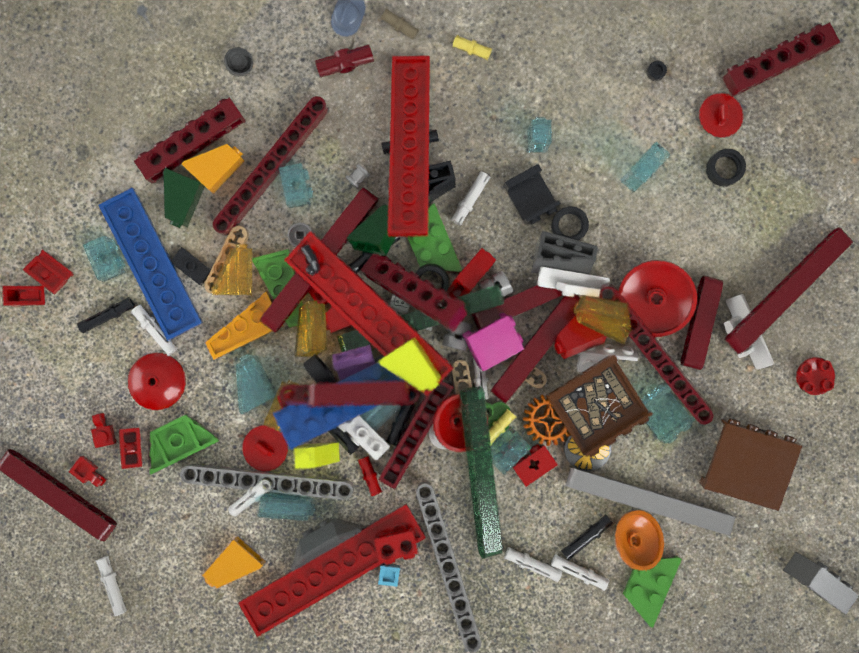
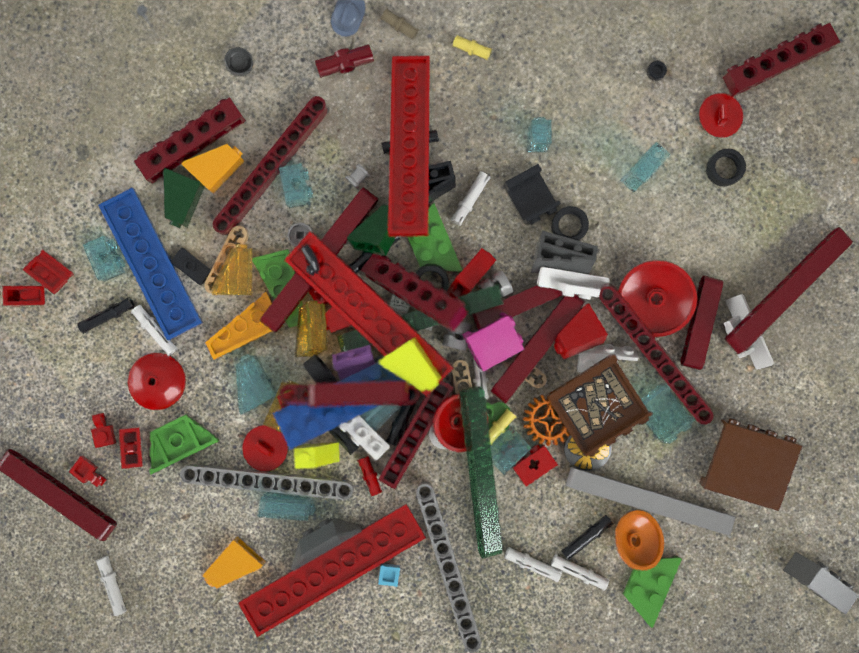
(260, 489): white pin -> none
(394, 540): red brick -> none
(604, 317): clear yellow slope -> none
(815, 376): red dish -> none

